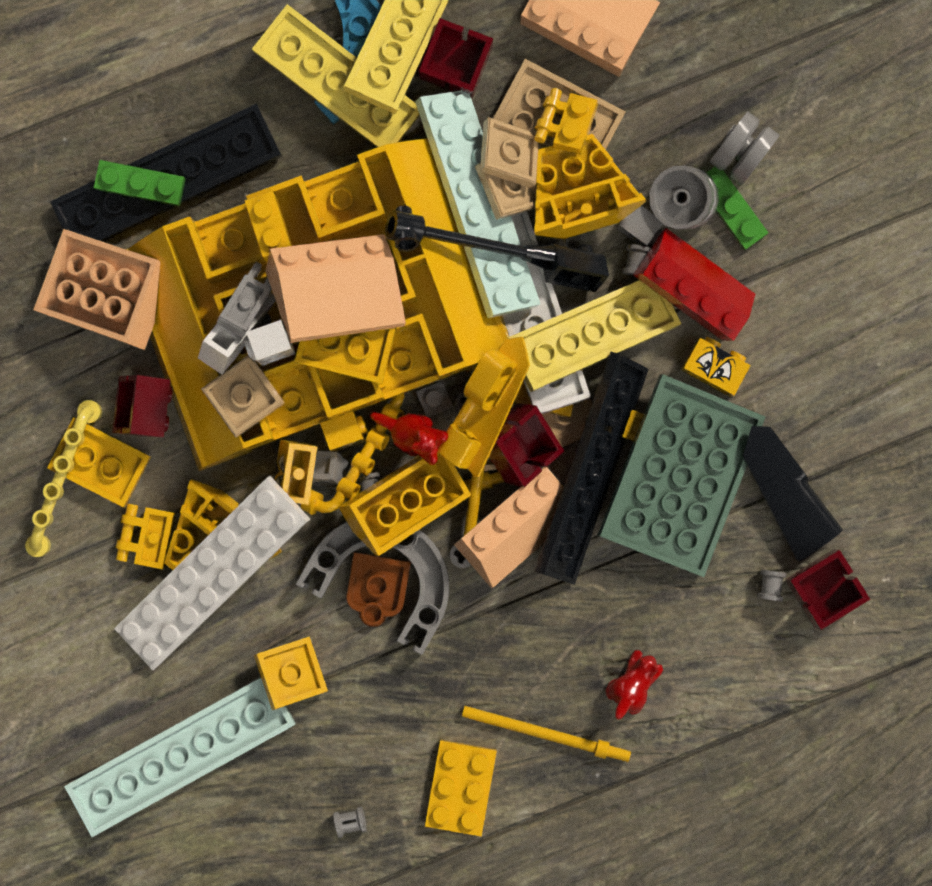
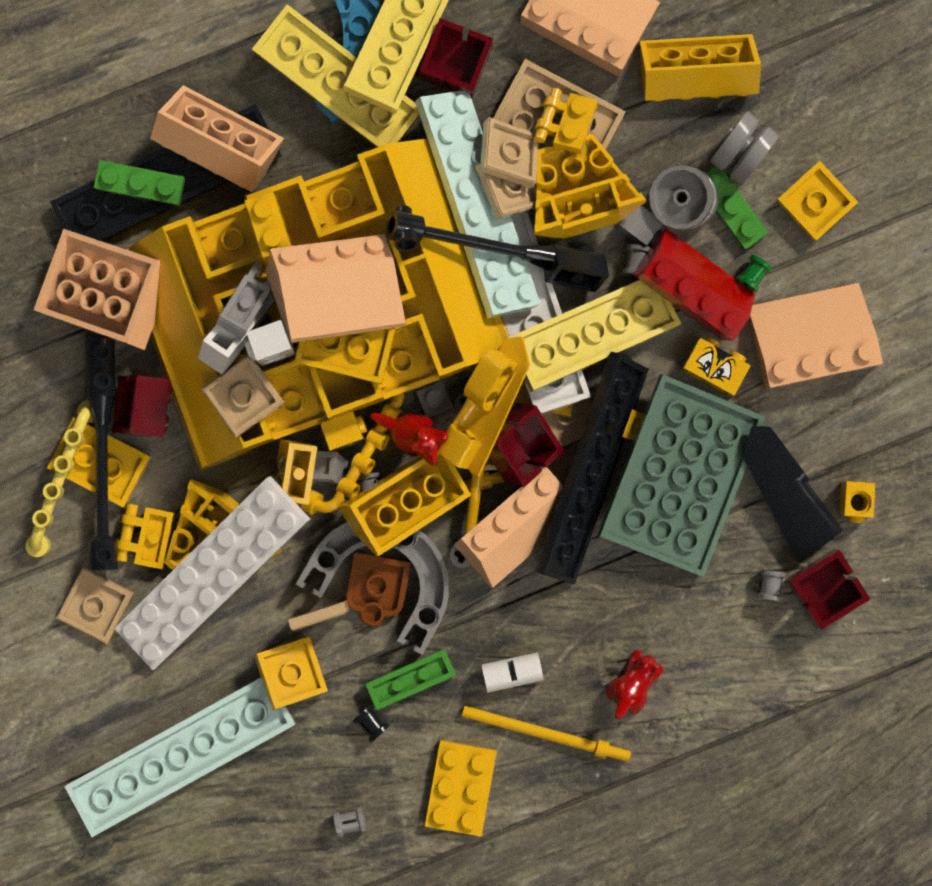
(95, 605): none -> tan tile
(101, 391): none -> black bar
(216, 138): none -> light nougat slope
(319, 615): none -> tan tile
(371, 723): none -> black bush
(410, 679): none -> bright green plate
(512, 672): none -> white pin
(700, 67): none -> yellow slope
(754, 273): none -> green bush
(814, 336): none -> light nougat slope
(817, 201): none -> yellow plate
(867, 493): none -> yellow brick

